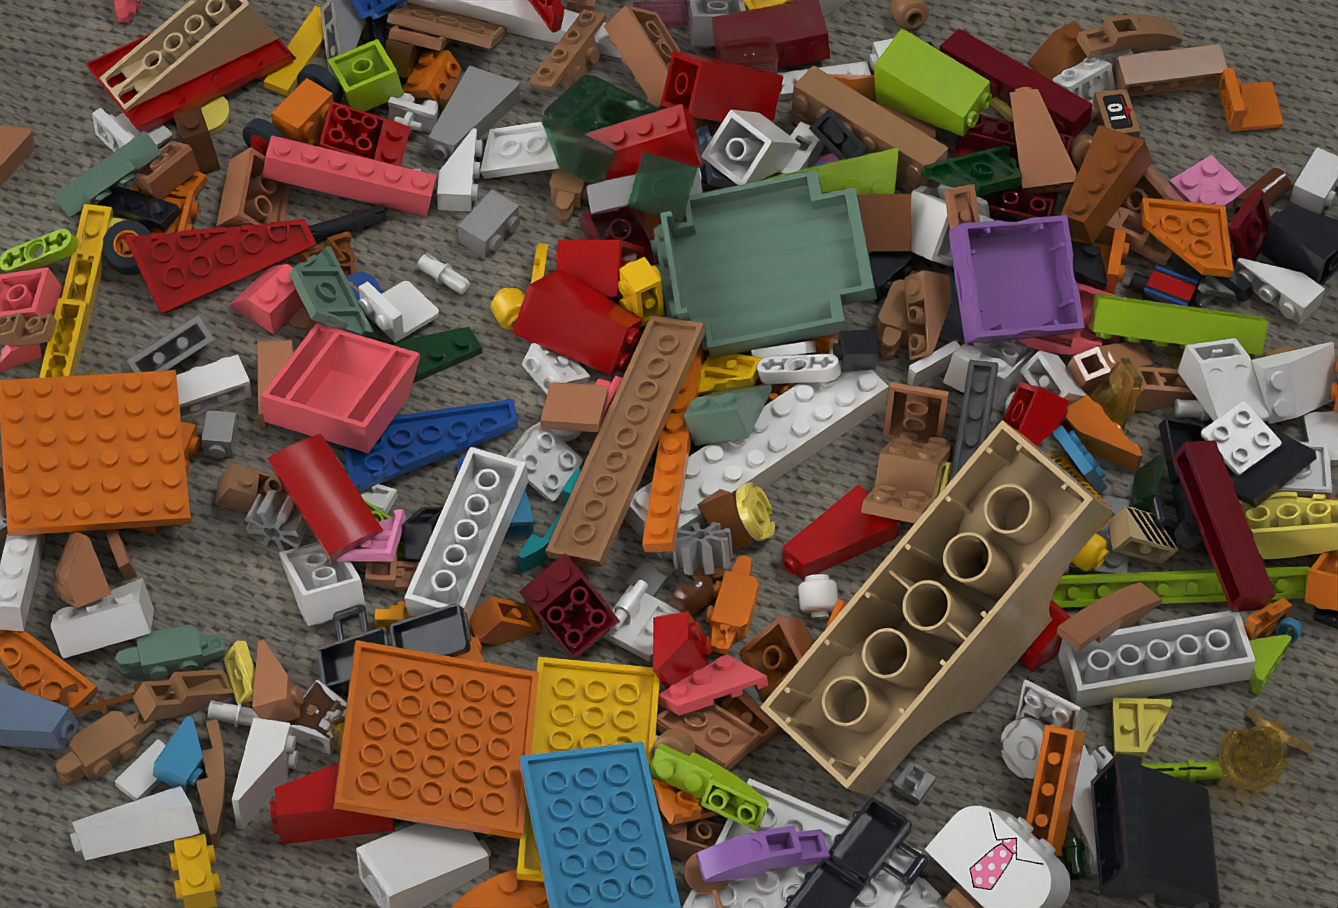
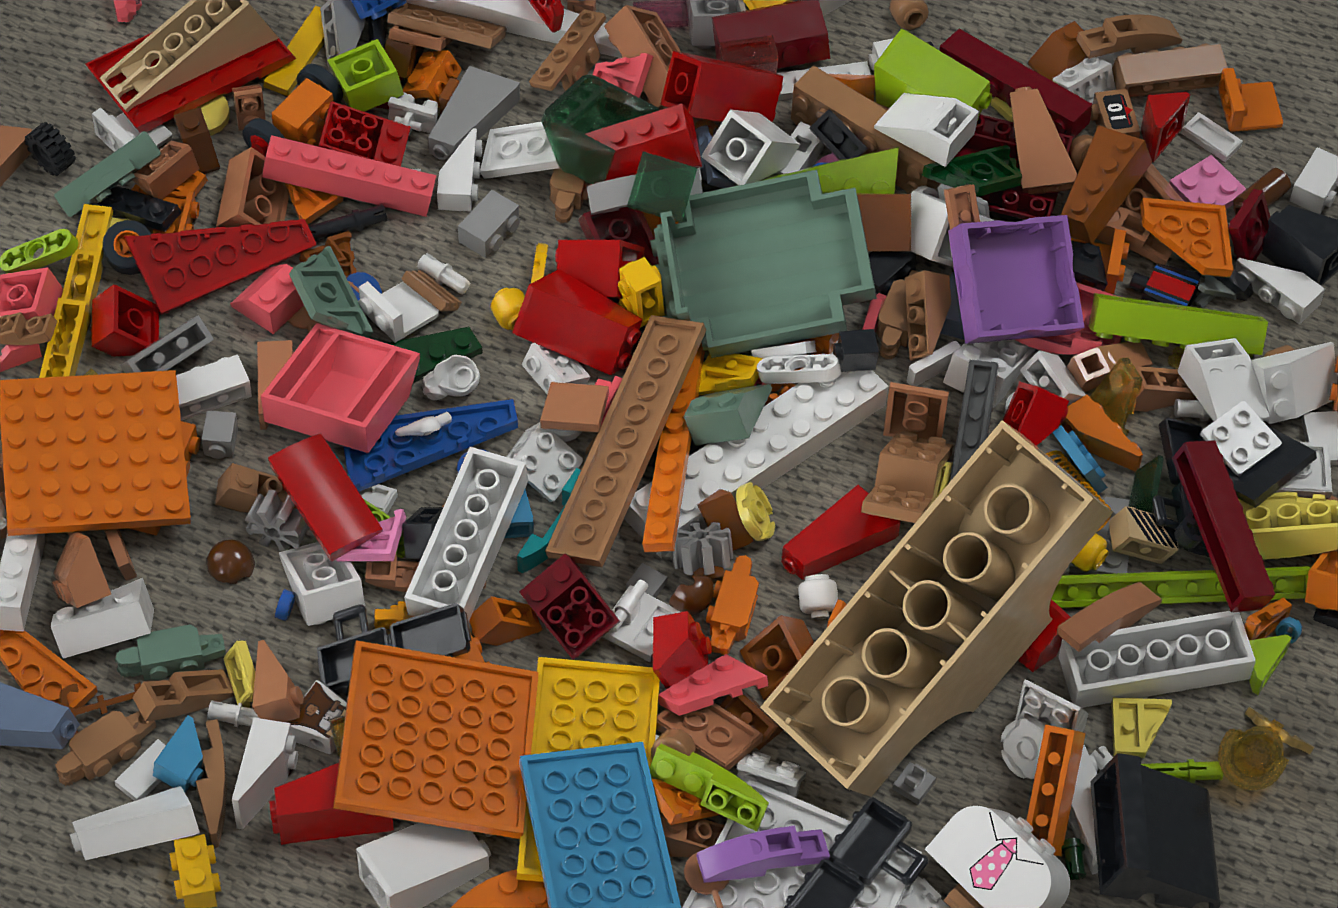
(50, 149): none -> black tyre
(123, 322): none -> red slope
(230, 561): none -> reddish brown hair
(248, 104): none -> nougat slope
(285, 605): none -> blue tile
(311, 203): none -> orange wing
(425, 425): none -> white animal
(431, 291): none -> medium nougat tile
(452, 377): none -> white hair
(626, 72): none -> coral wing
(782, 777): none -> white bracket
(873, 311): none -> coral tile
(930, 125): none -> white slope
(1163, 120): none -> red slope
(1211, 137): none -> white tile

